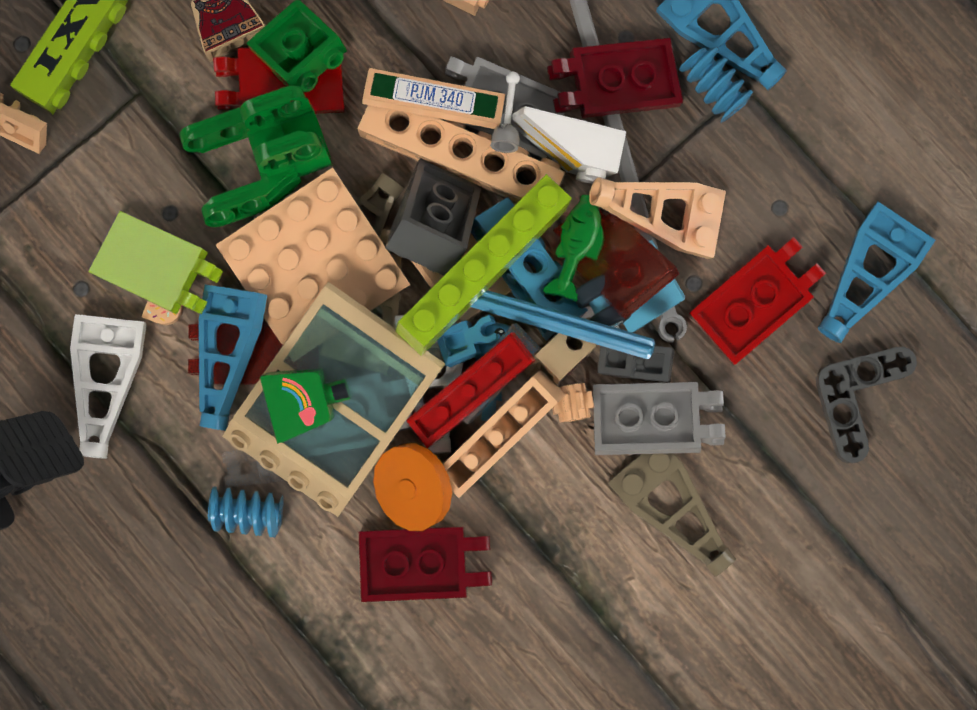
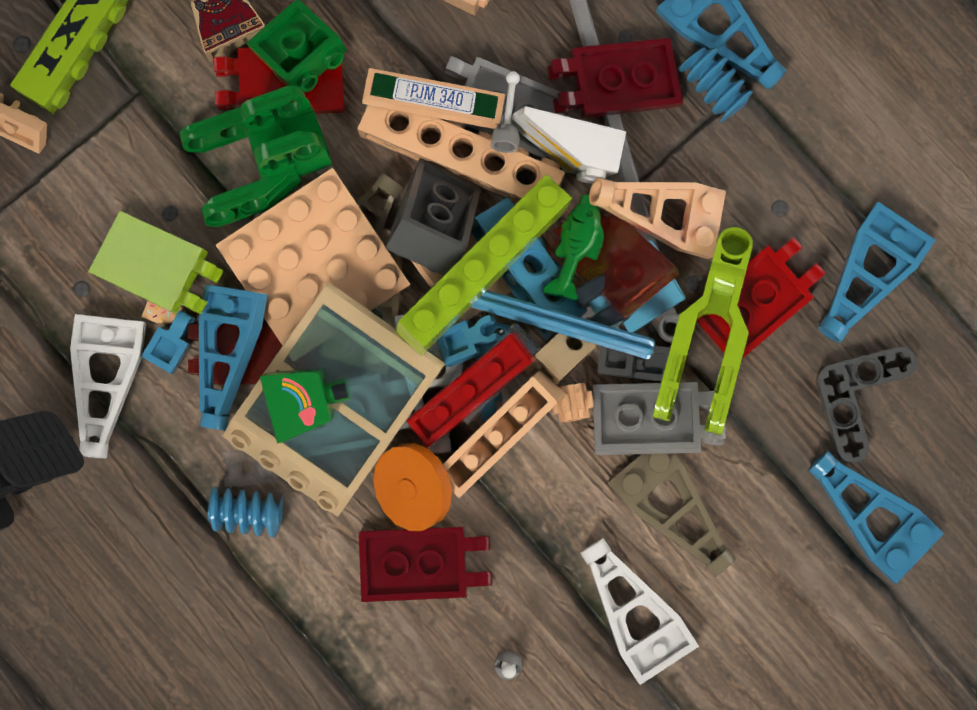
(168, 347): none -> dark azure plate
(508, 668): none -> light grey hinge
(659, 648): none -> white plate
(719, 298): none -> lime piece
(907, 542): none -> dark azure plate

